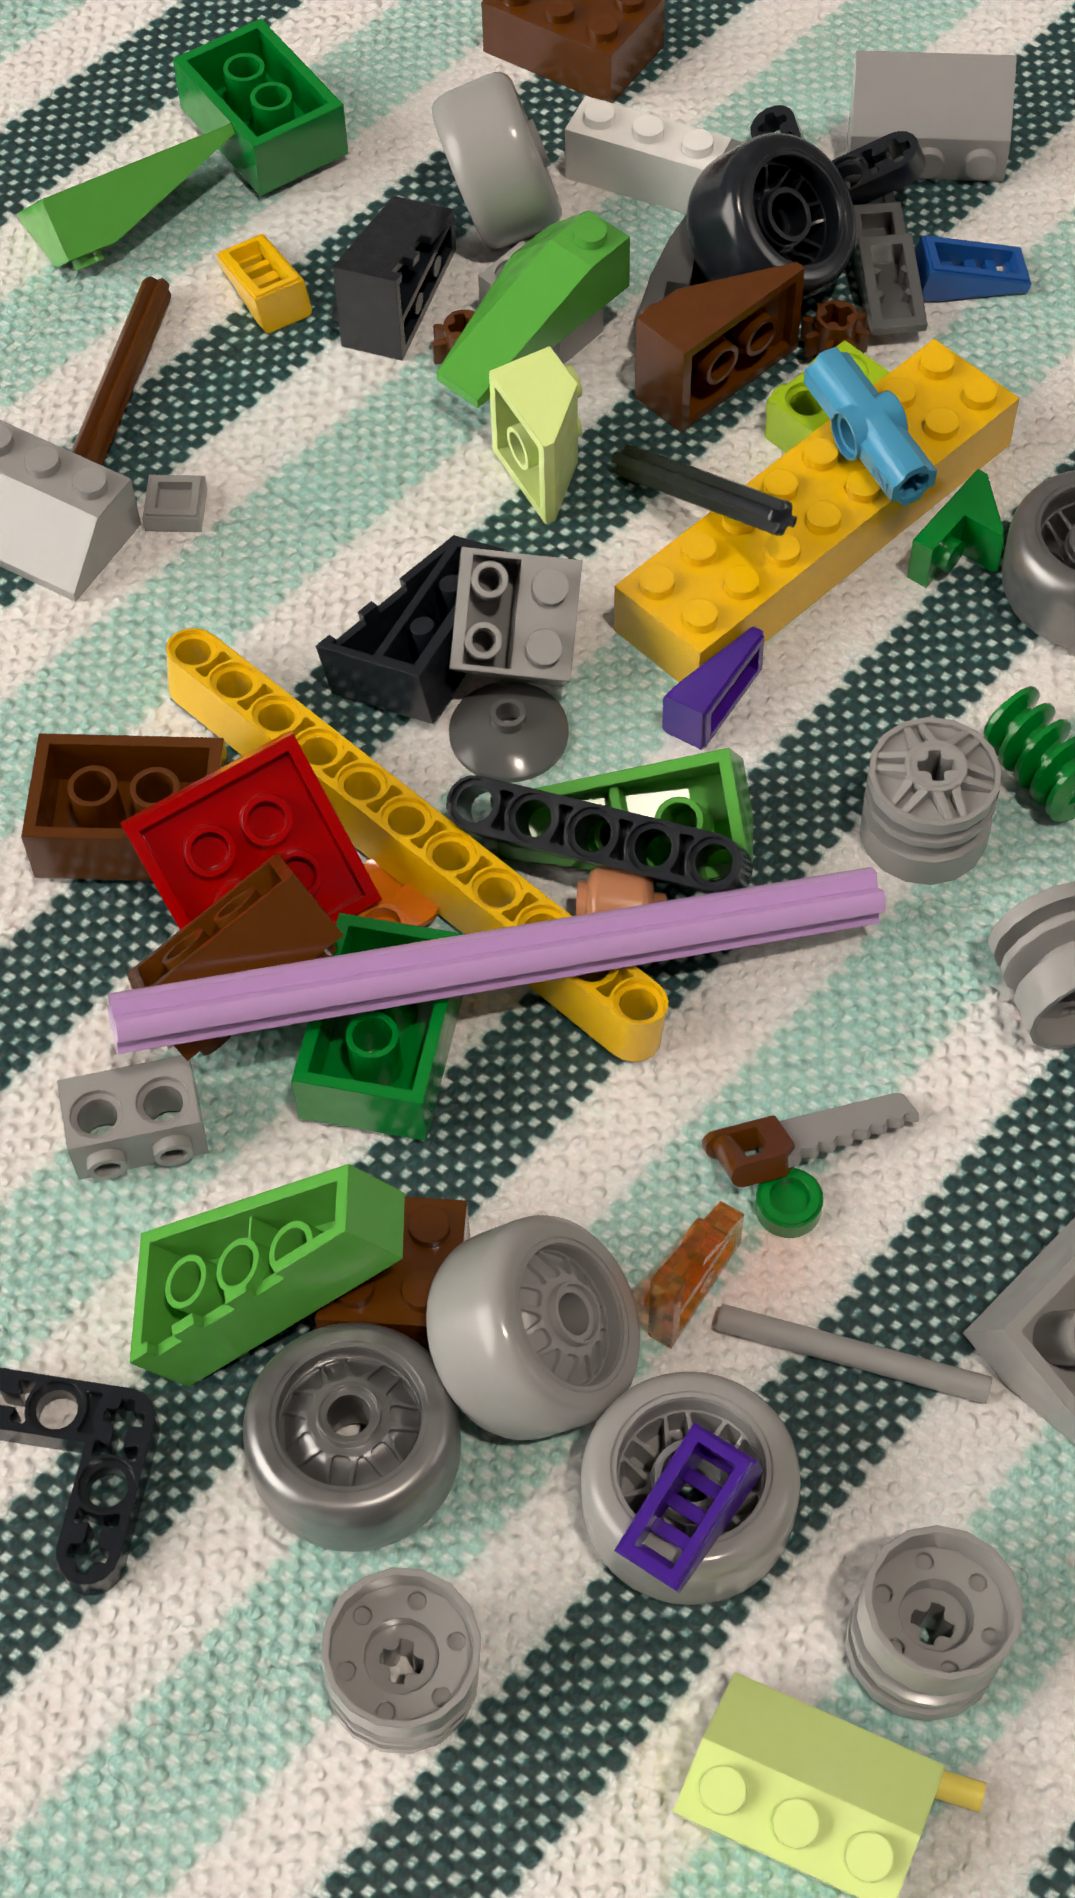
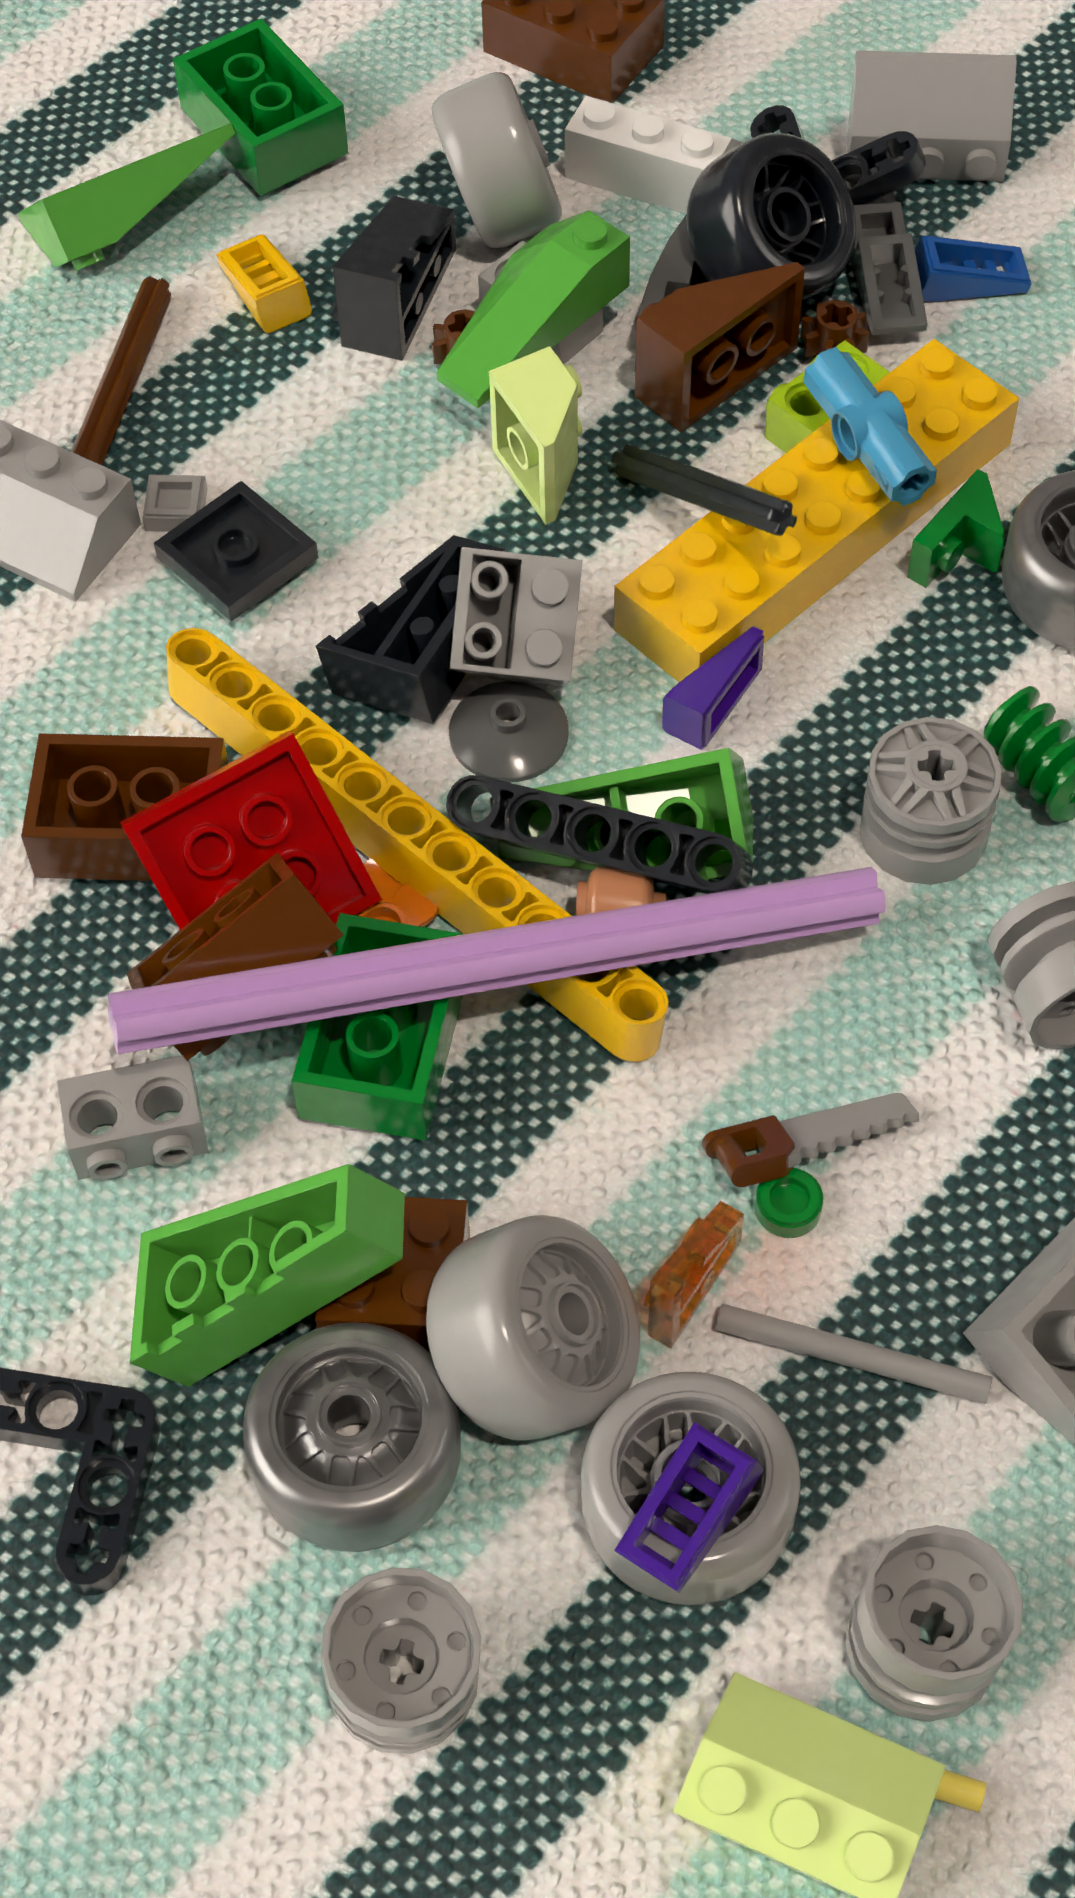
(236, 550): none -> black plate

